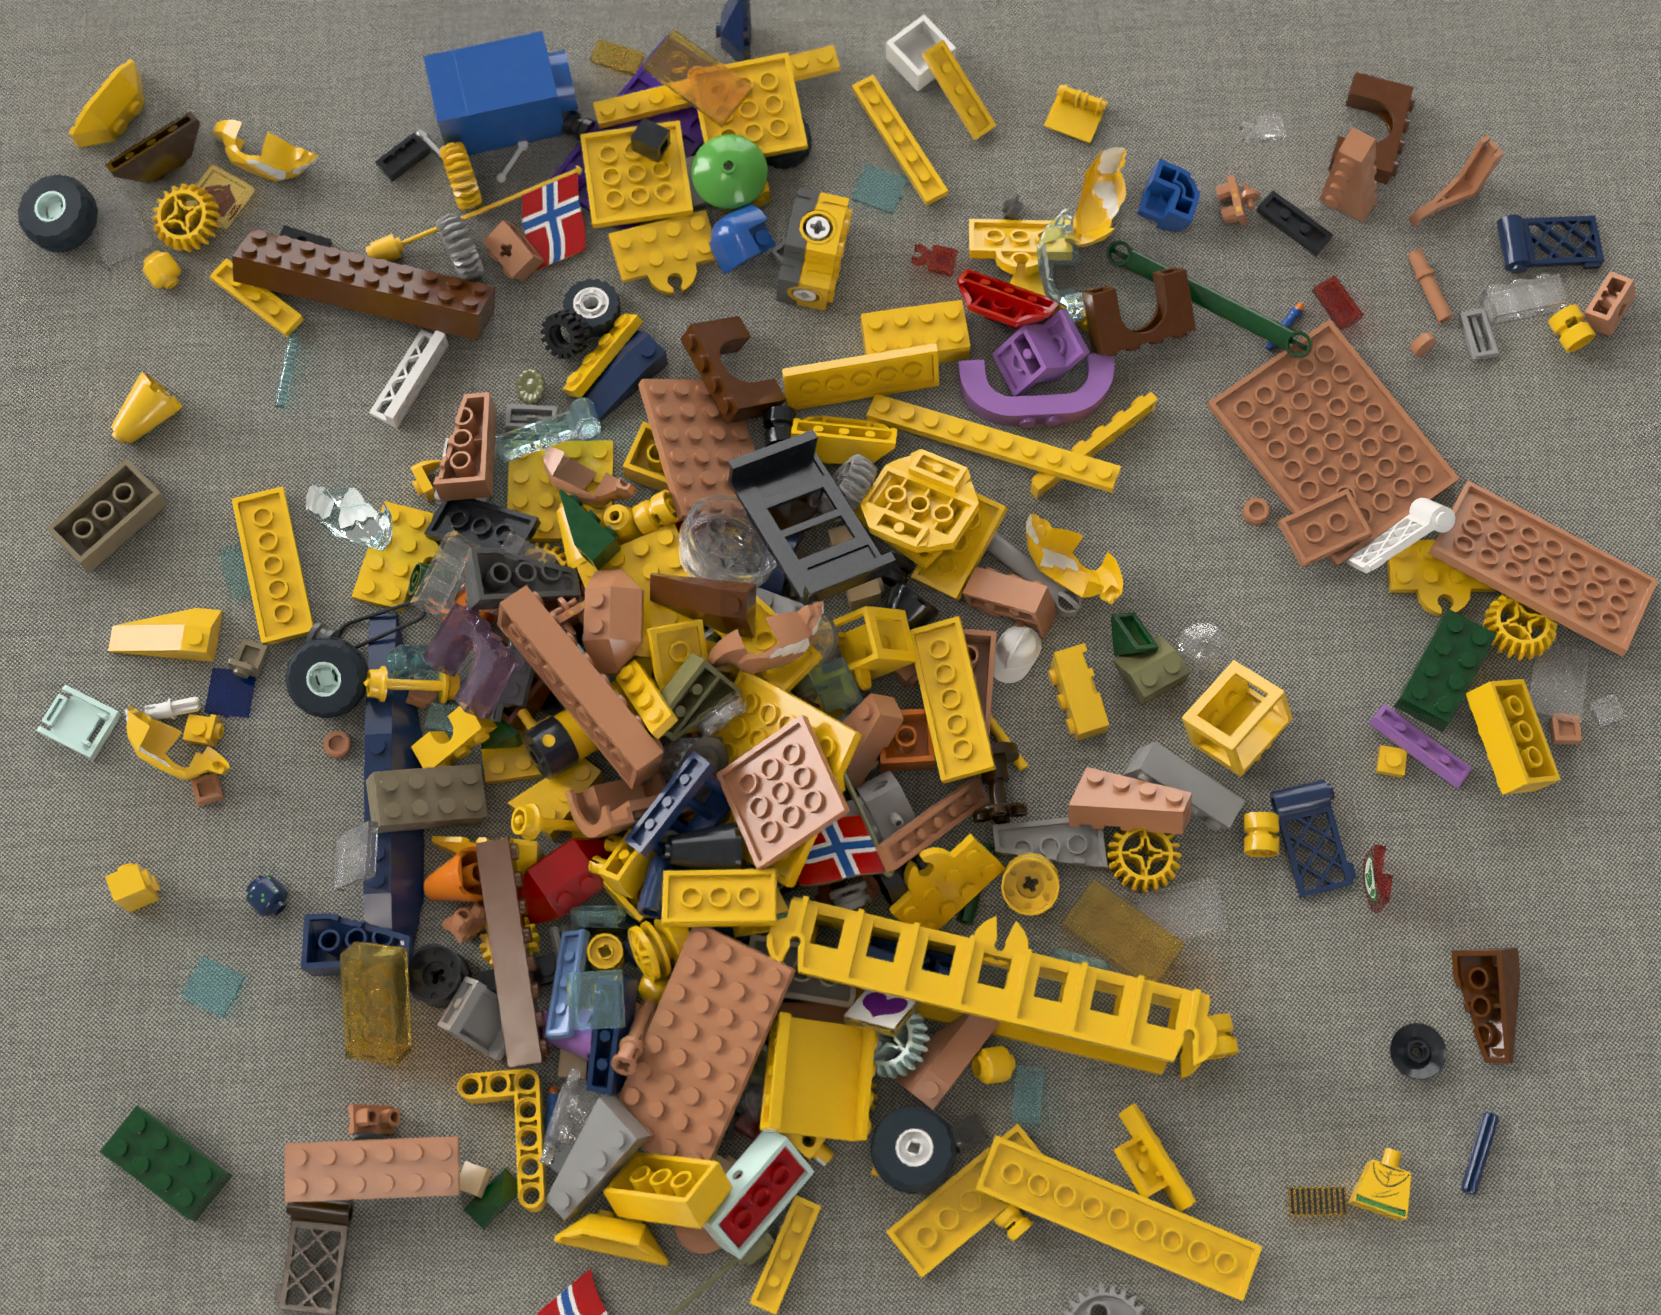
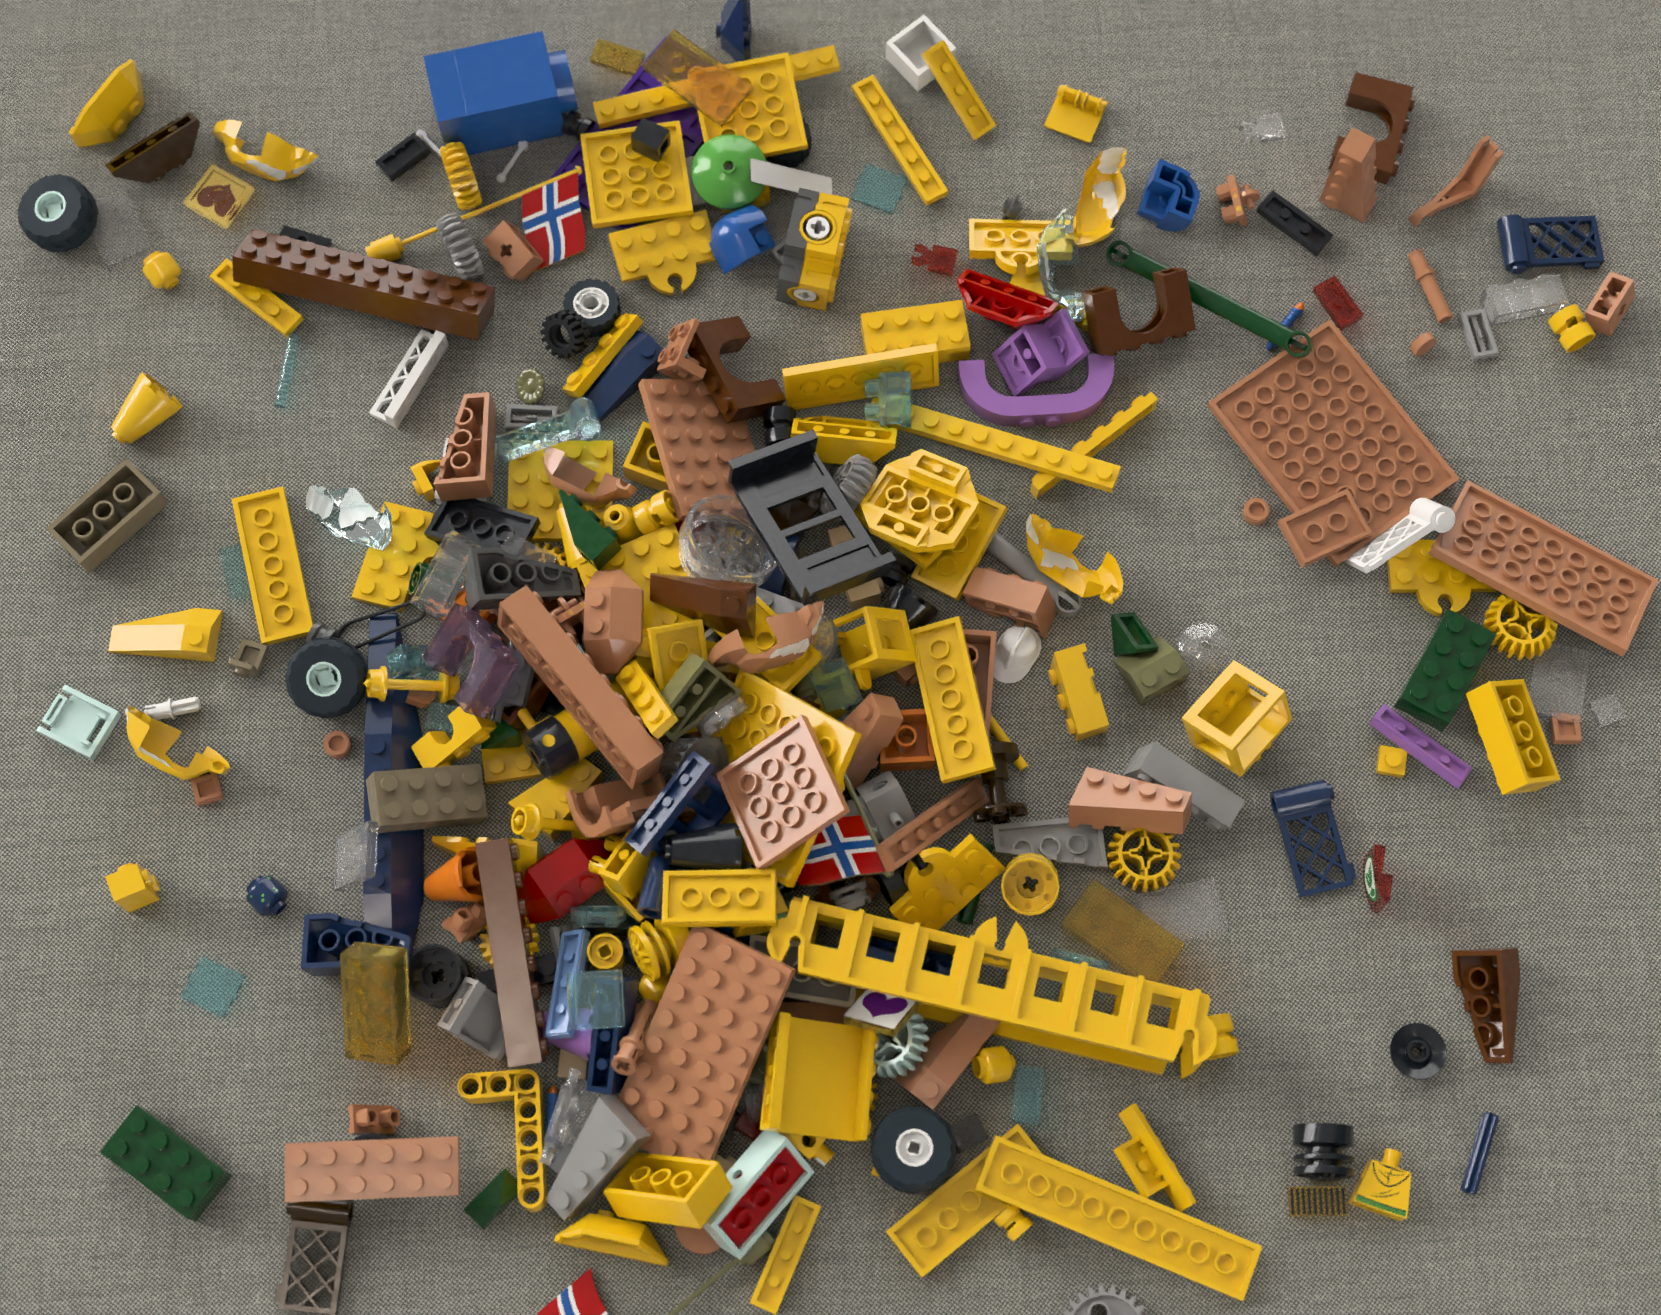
(173, 213): yellow gear -> none
(203, 730): yellow bracket -> none
(229, 694): clear blue piece -> none
(474, 1179): tan tile -> none
(673, 359): none -> nougat bracket
(788, 178): none -> white sticker
(894, 399): none -> clear light blue hips
(1261, 834): yellow wheel -> none
(1323, 1151): none -> black wheel

